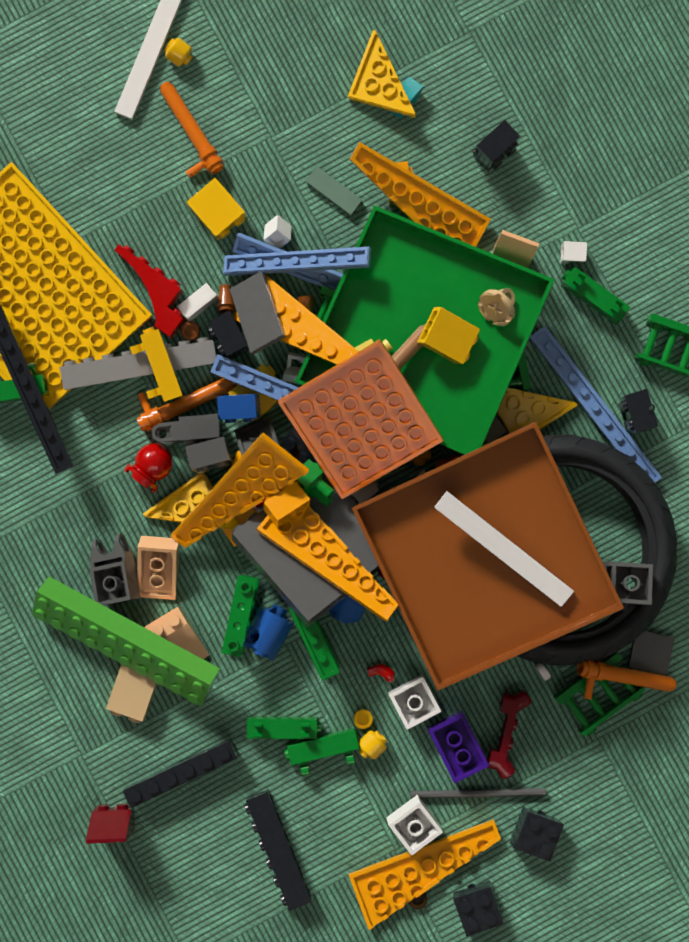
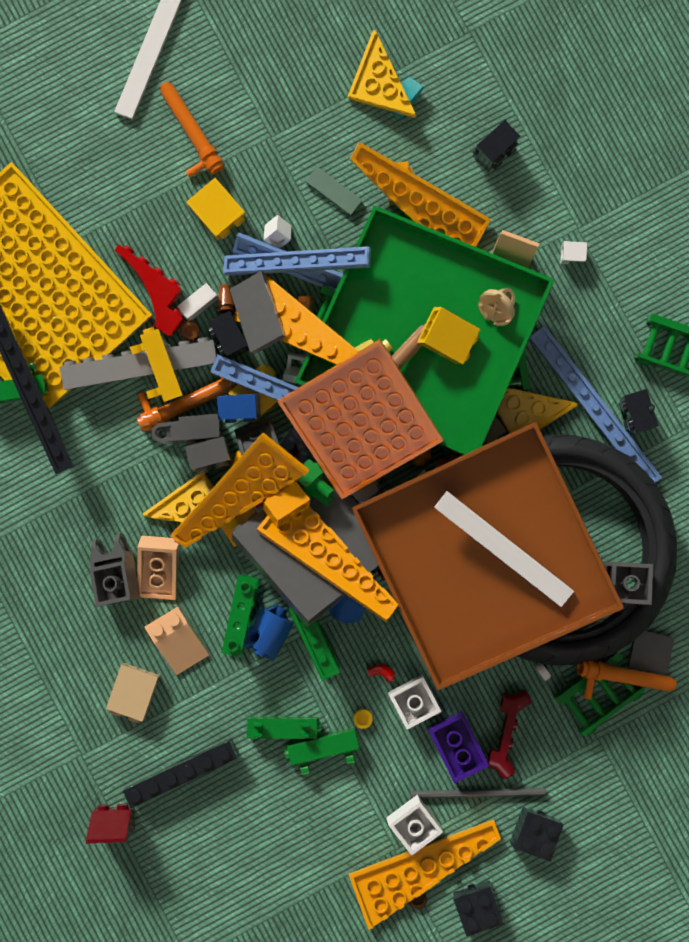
(124, 641): bright green brick -> none
(151, 464): red tile -> none
(178, 52): yellow head -> none
(278, 849): black brick -> none
(372, 745): yellow head -> none
(594, 295): green brick -> none

